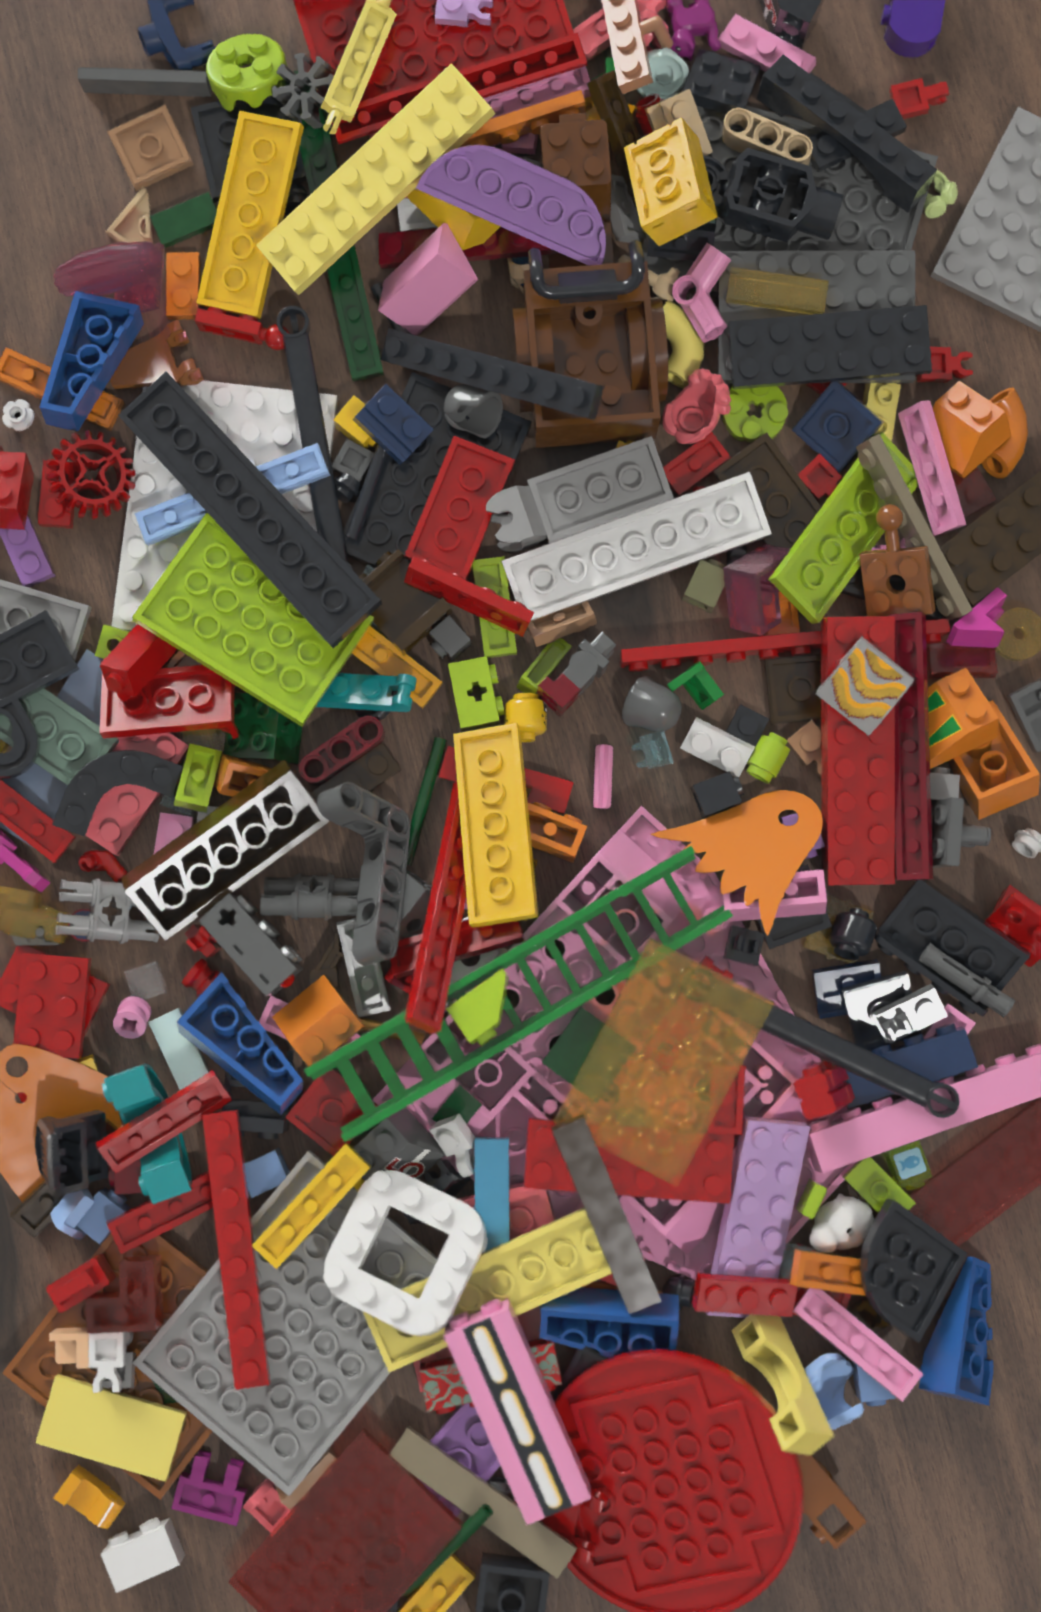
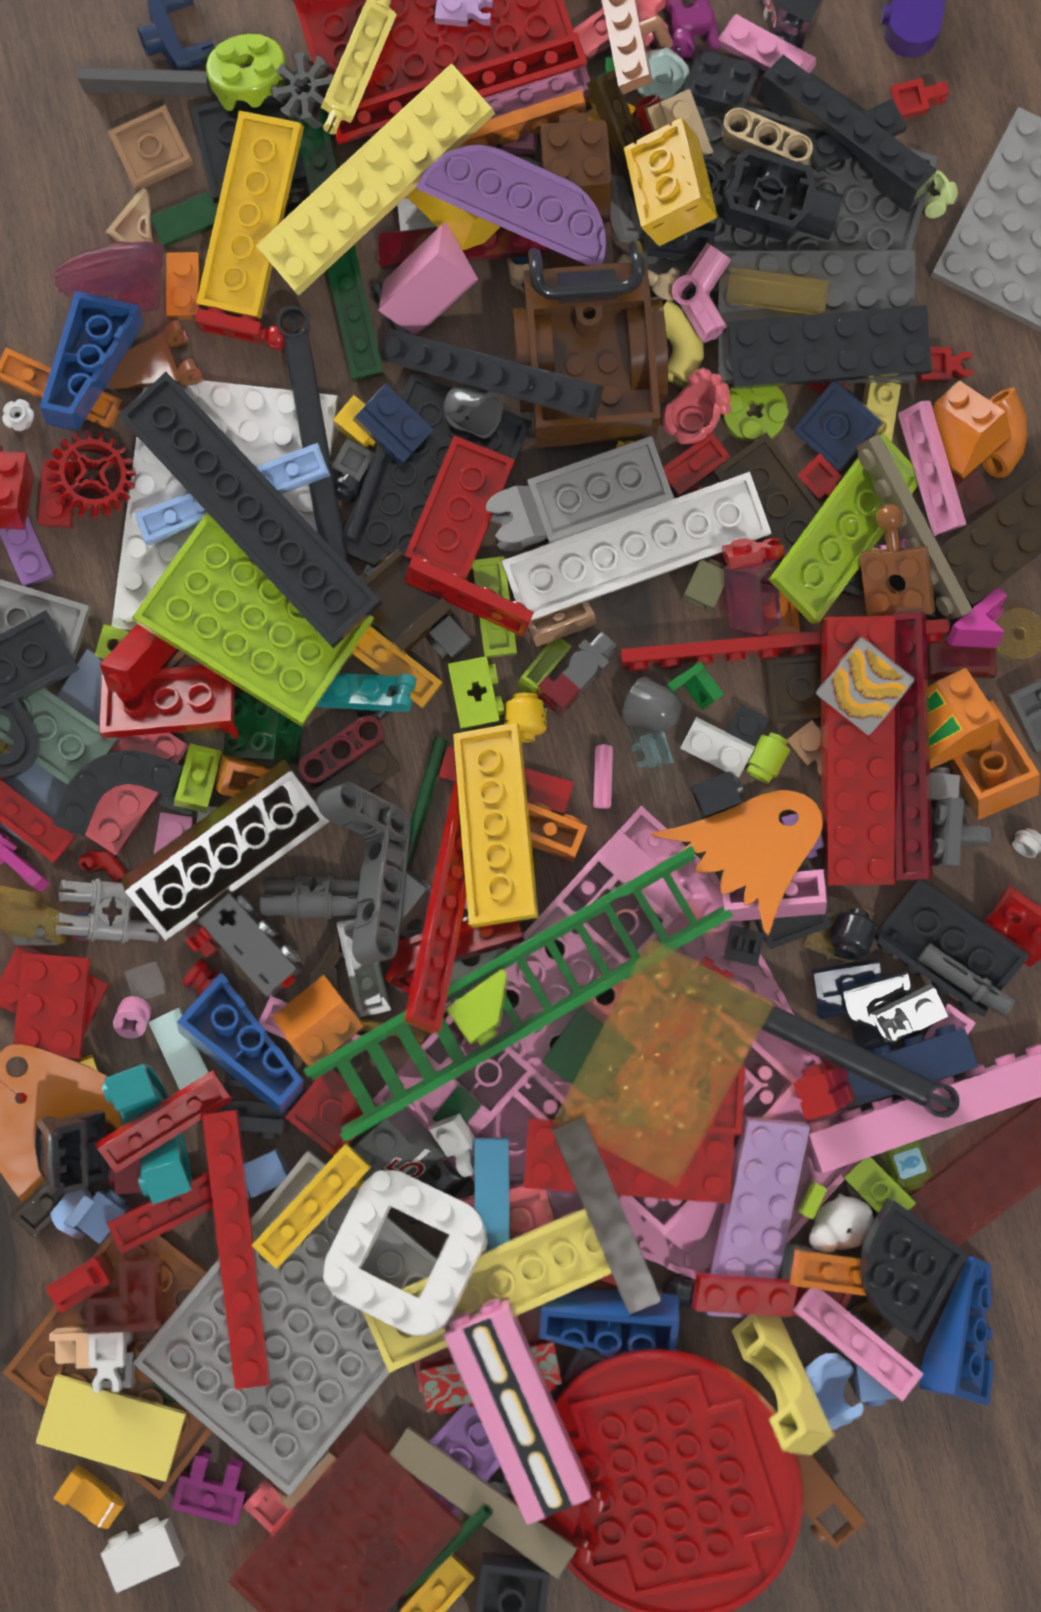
(748, 553): none -> red plate

